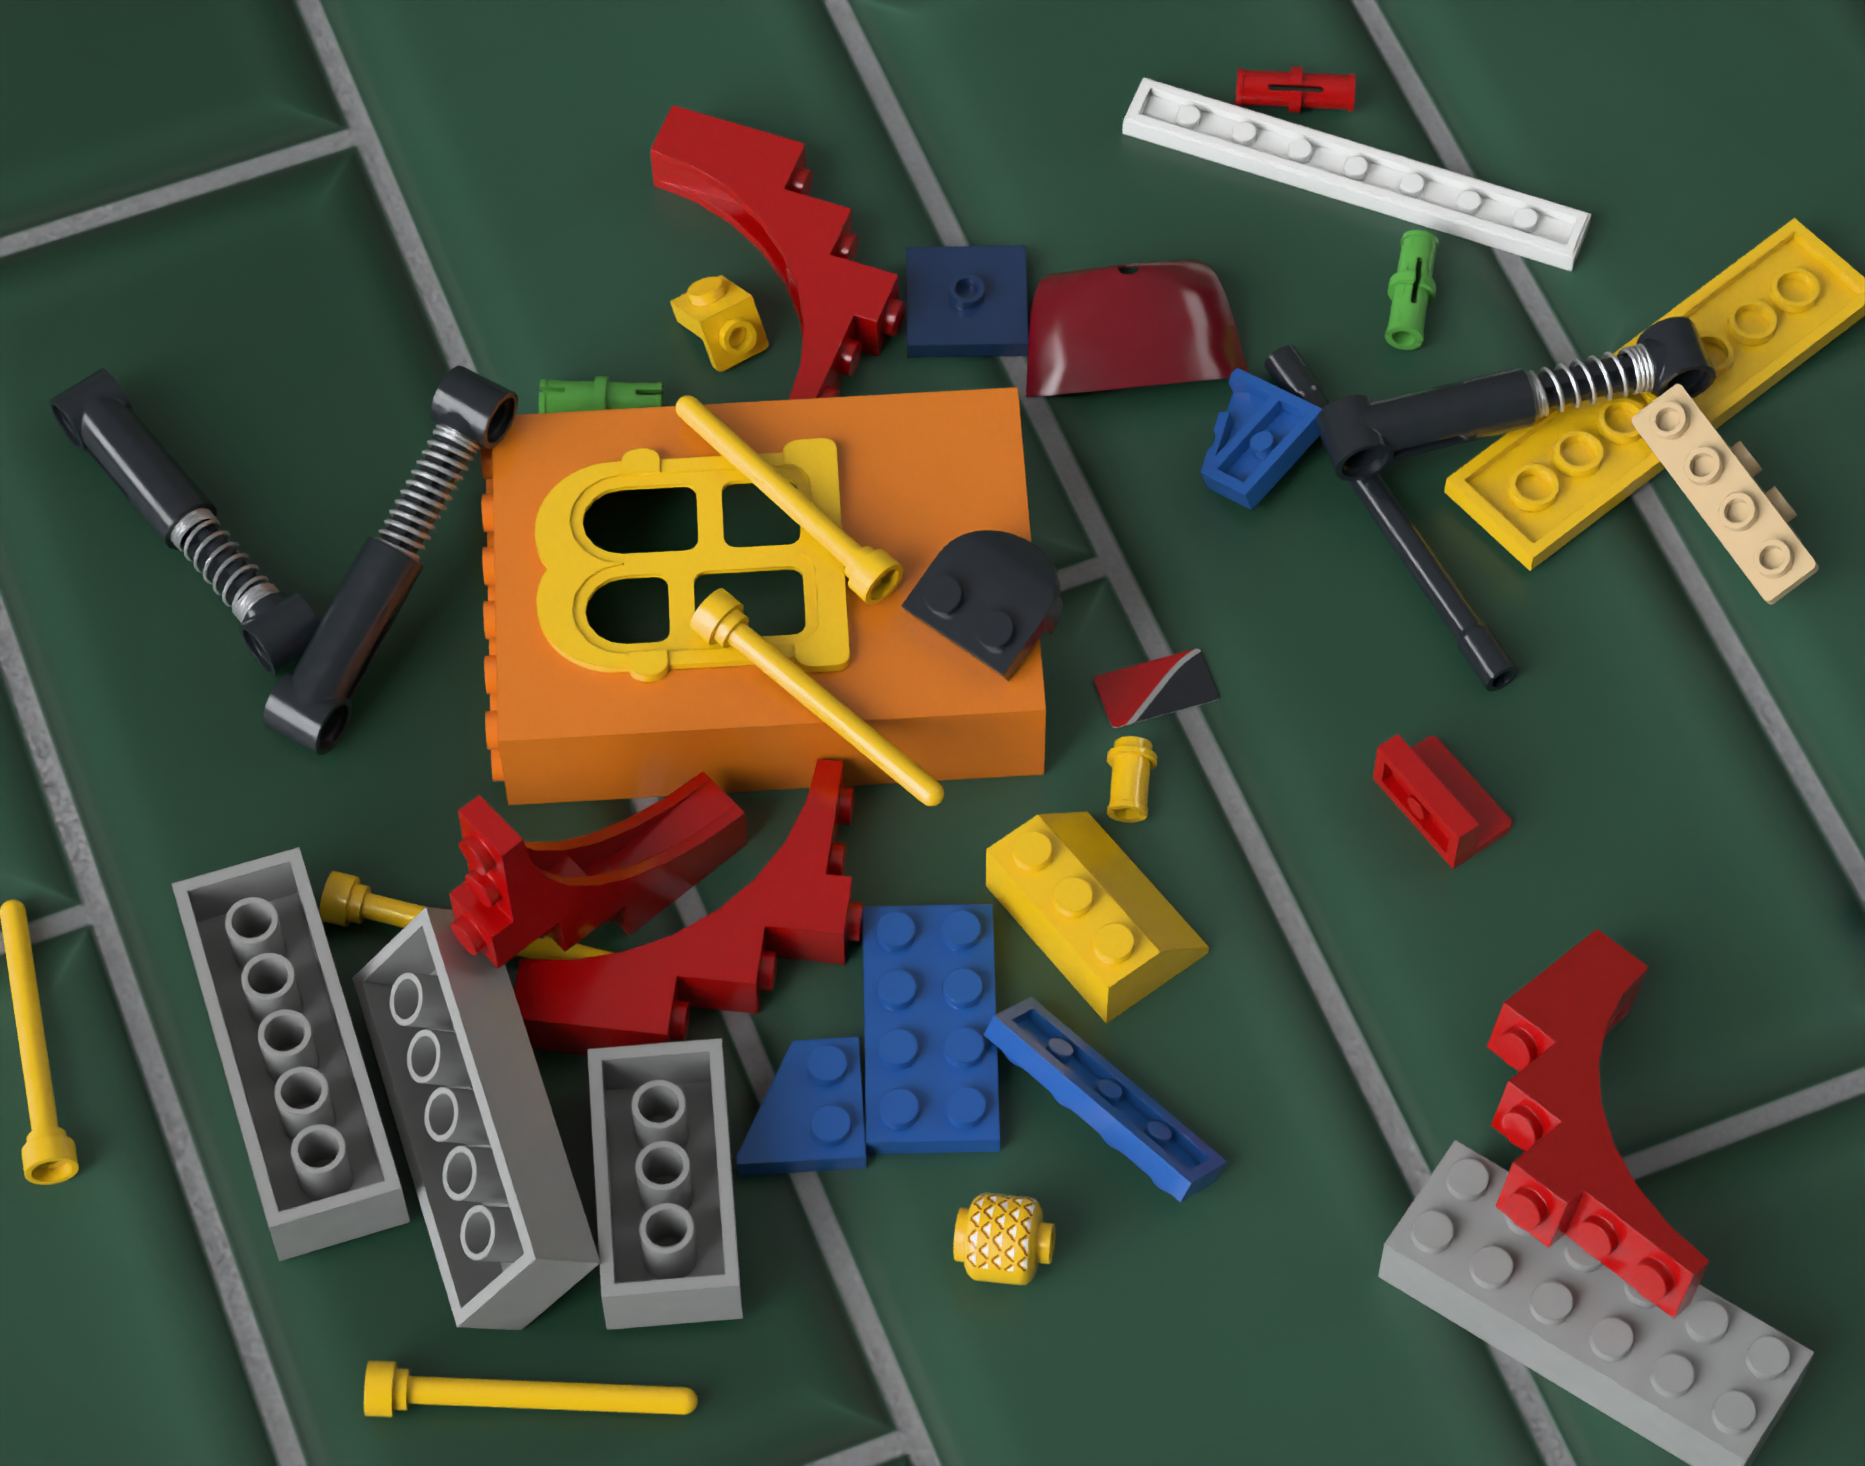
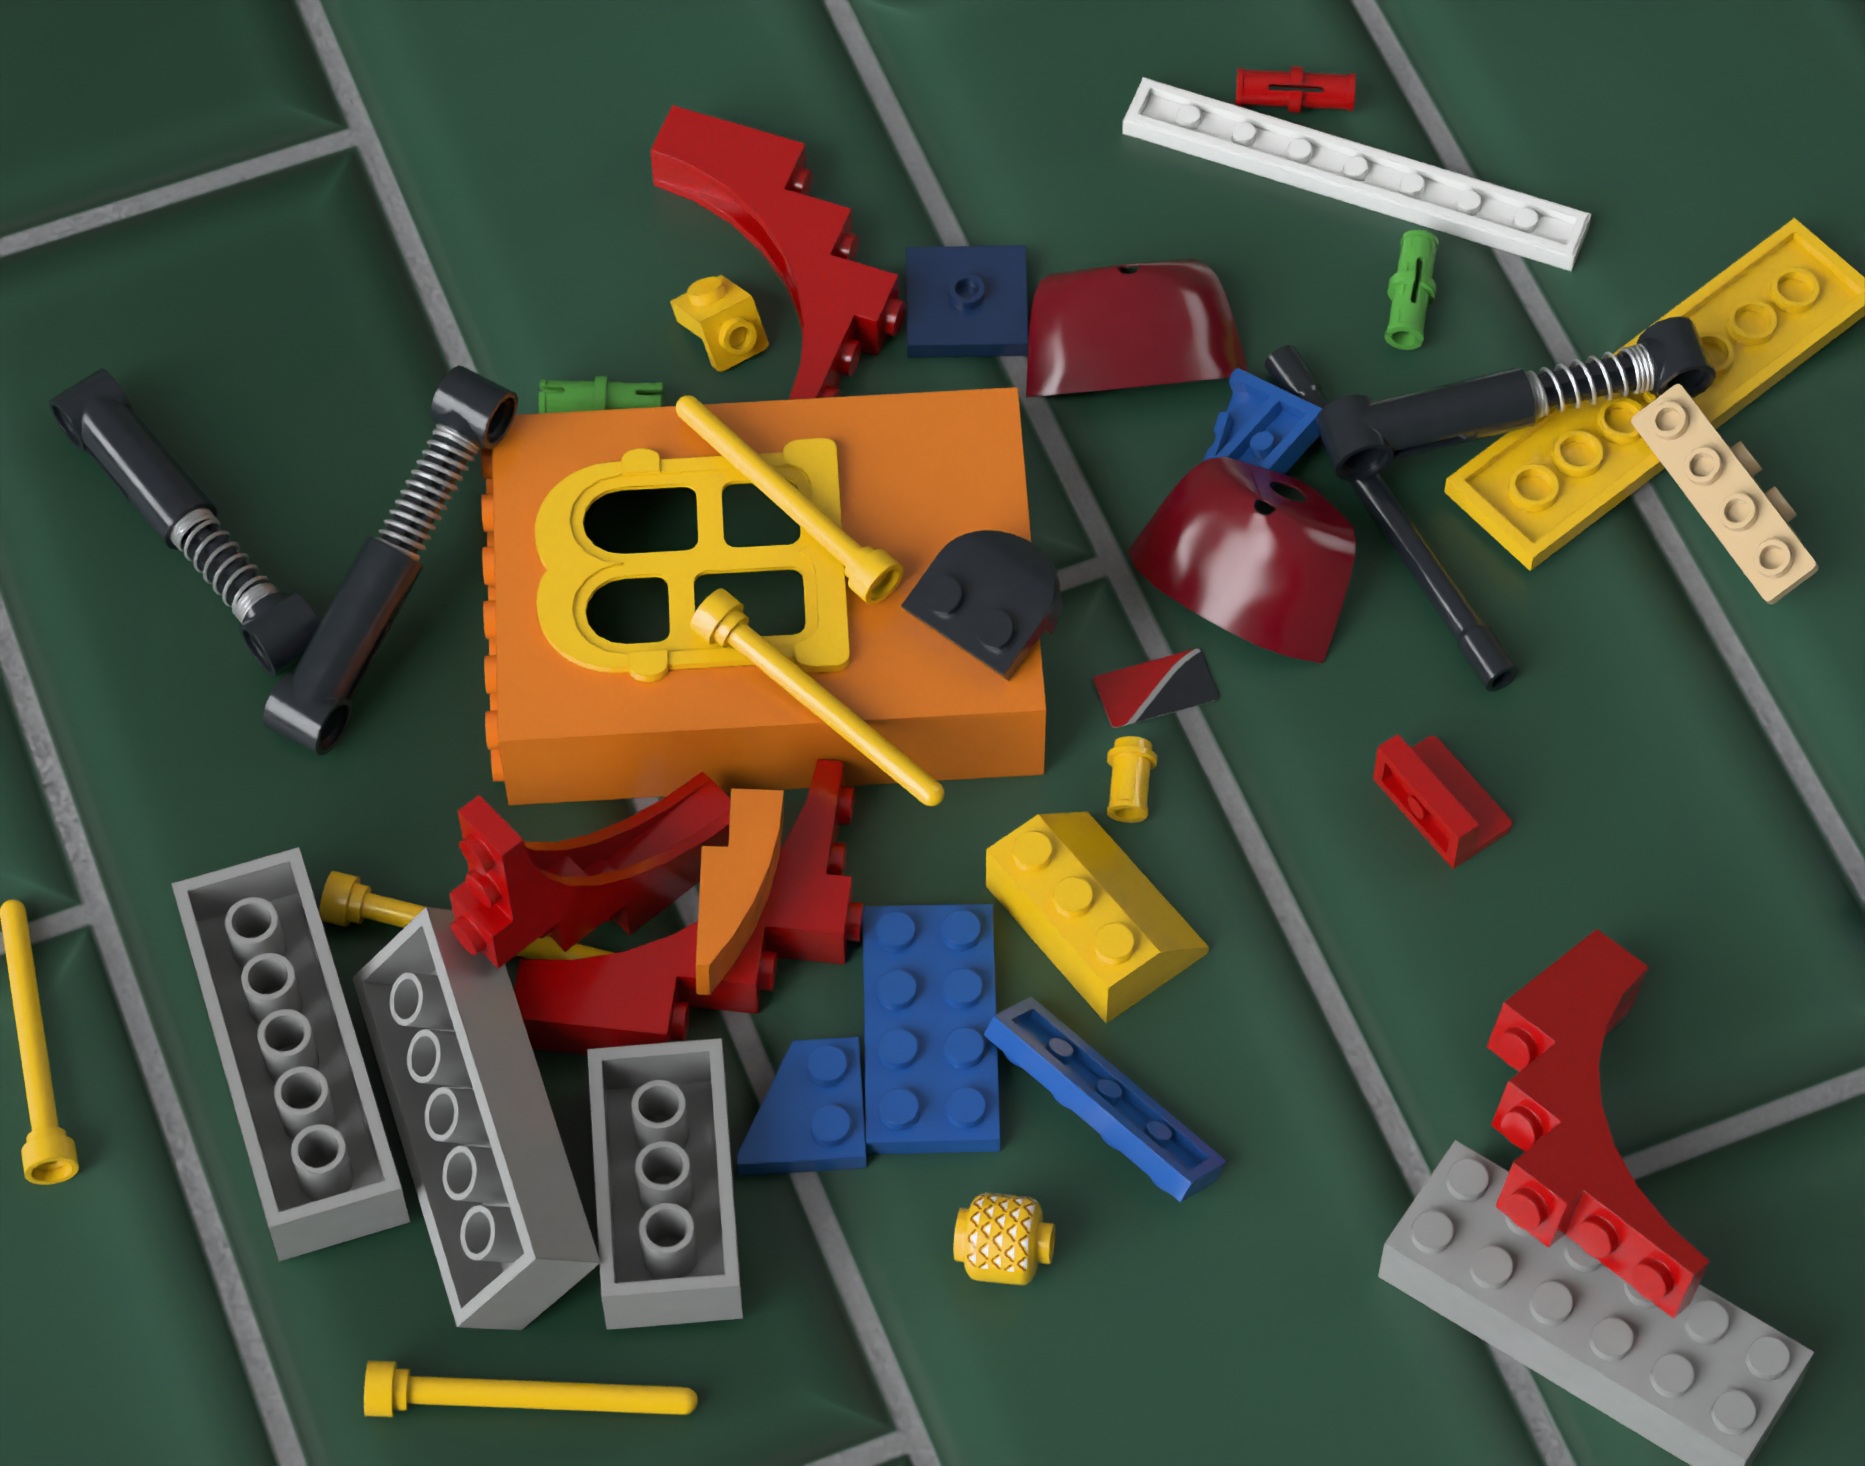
(737, 882): none -> orange slope
(1248, 572): none -> dark red piece

